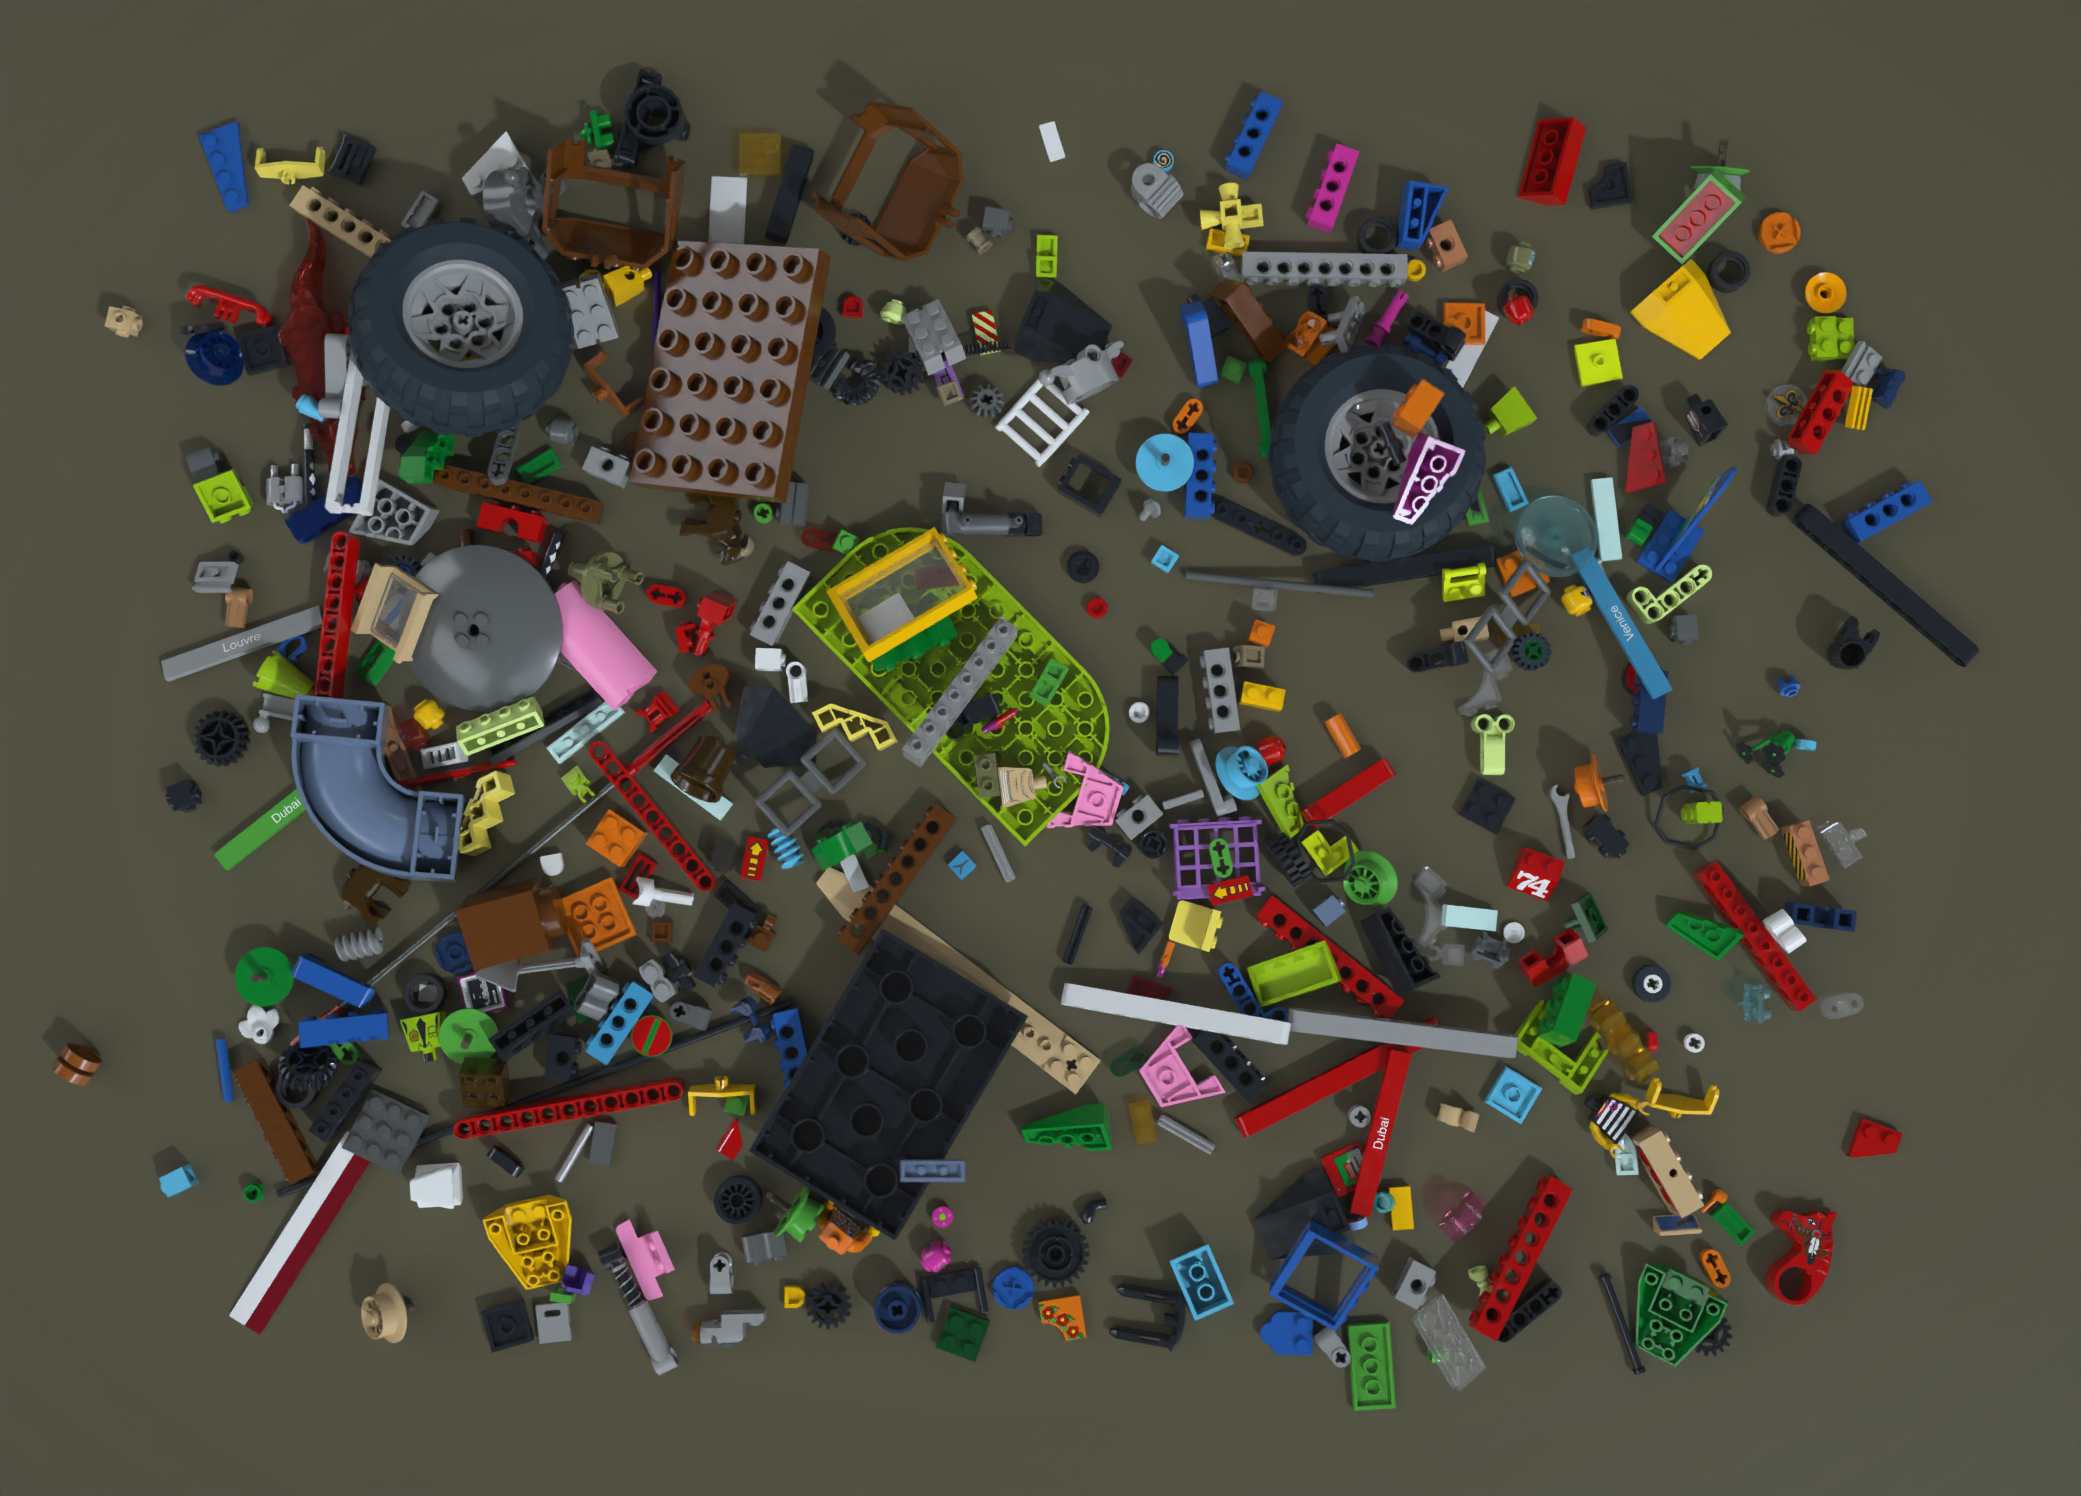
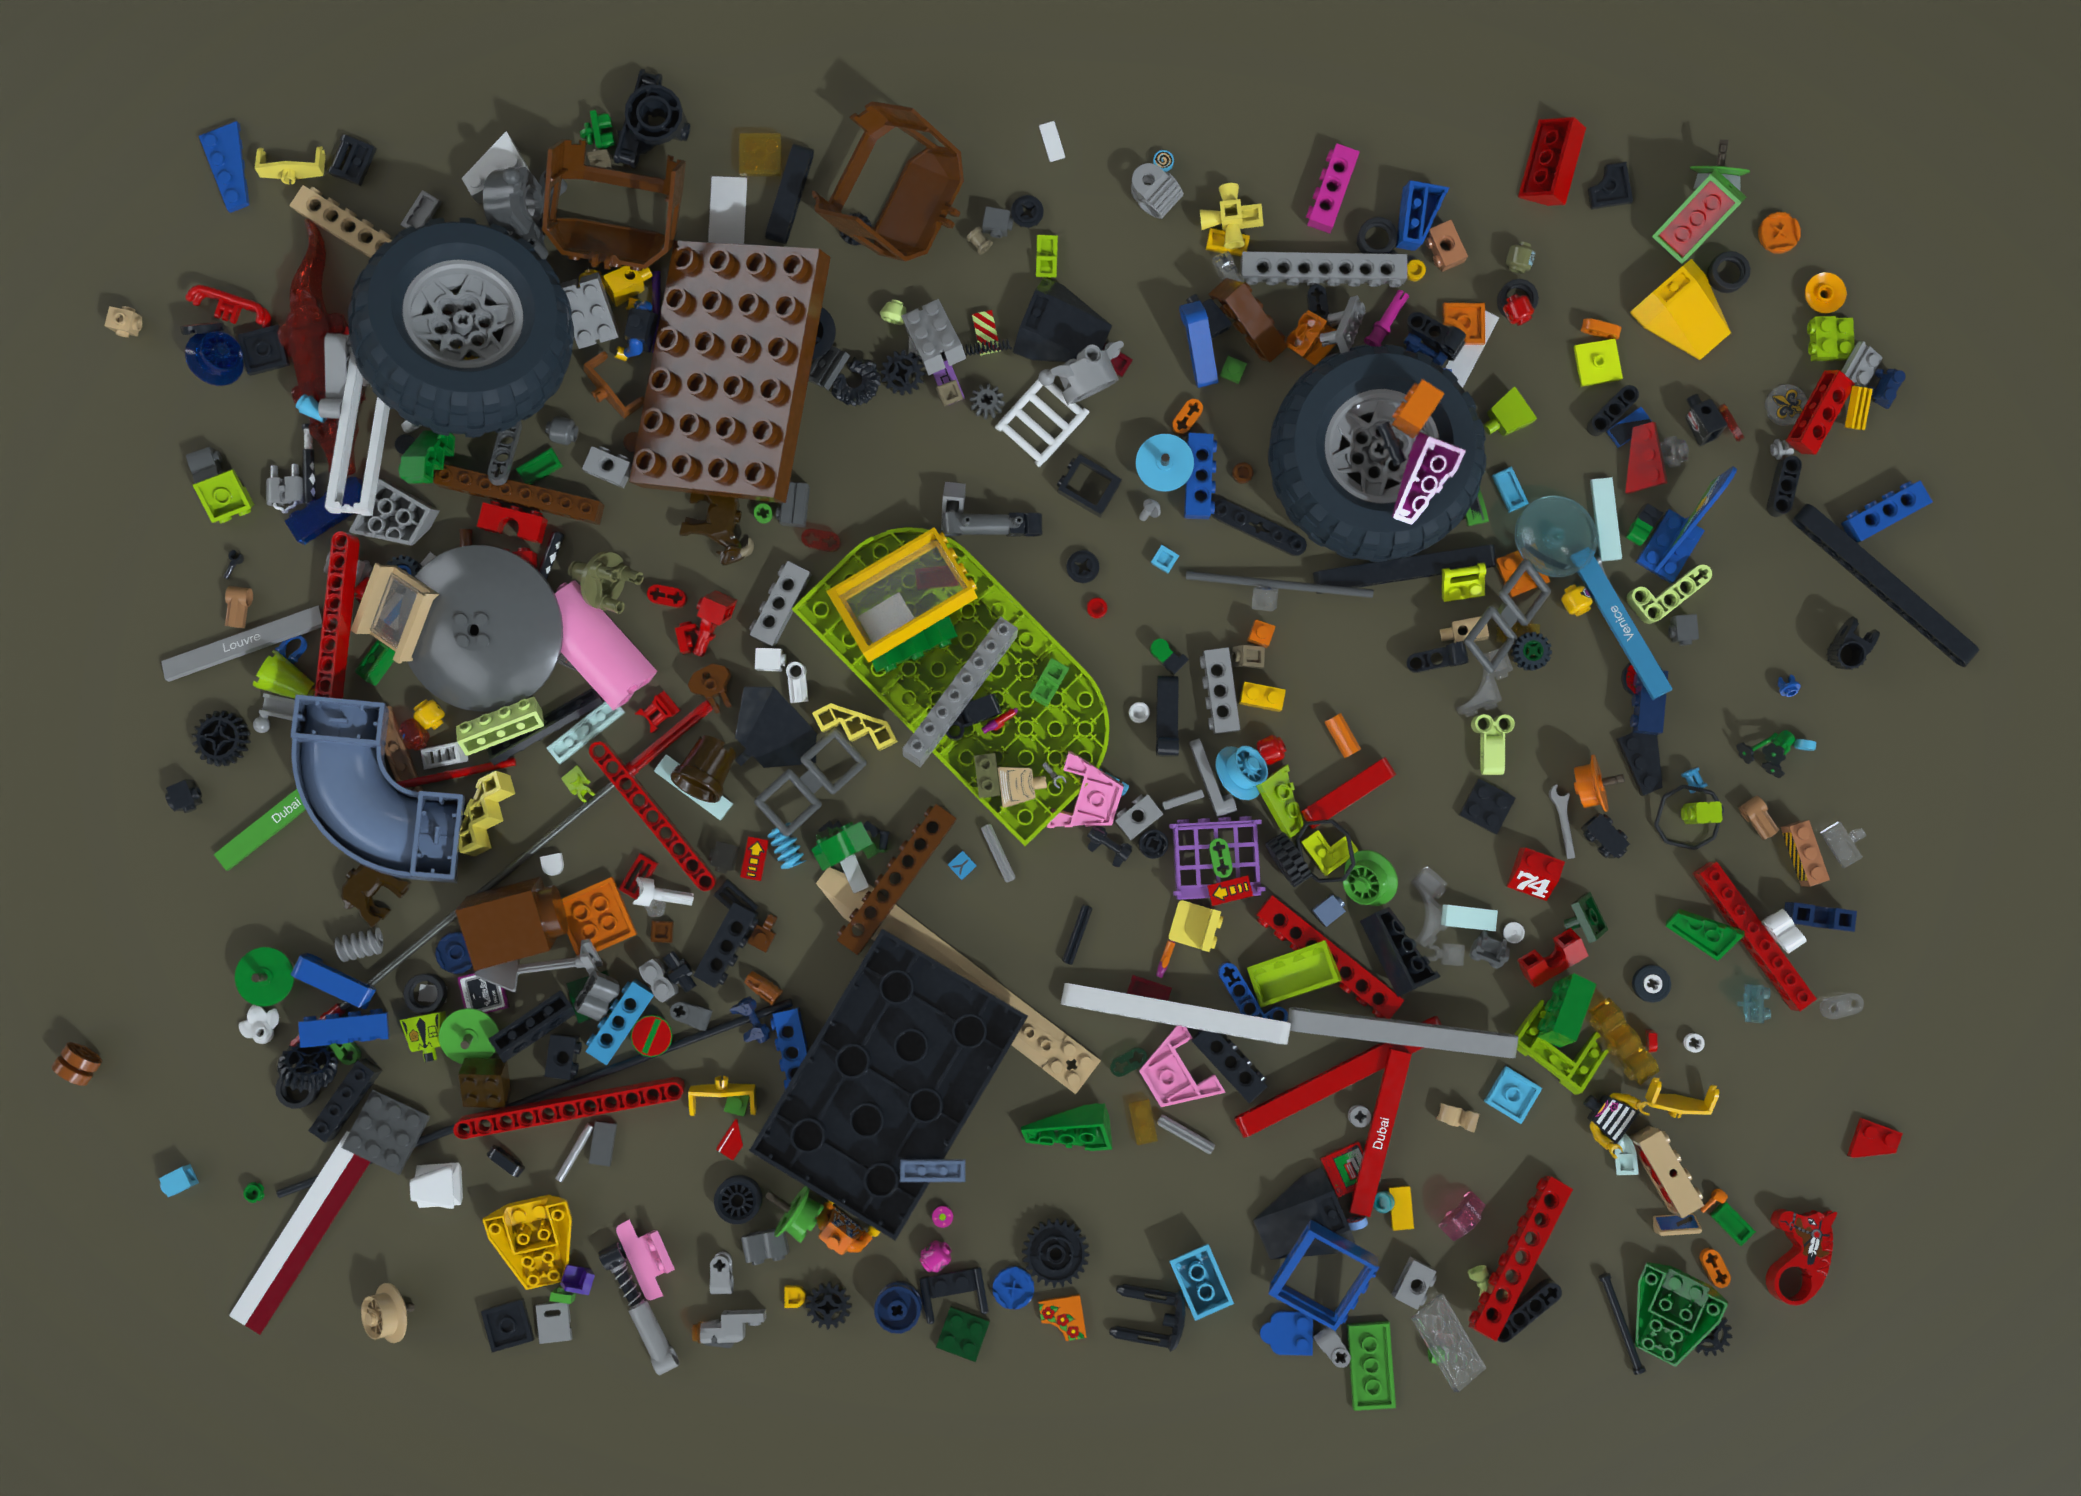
(215, 577): light grey plate -> none
(224, 1069): blue piece -> none
(276, 1121): reddish brown brick -> none
(616, 838): orange brick -> none
(639, 329): none -> black torso
(846, 543): bright green plate -> none
(853, 307): red tile -> none
(1029, 202): none -> black gear
(1090, 1209): black arm -> none
(1139, 924): black wing -> none
(1243, 165): blue brick -> none
(1257, 370): green piece -> none
(1732, 425): none -> clear red tile

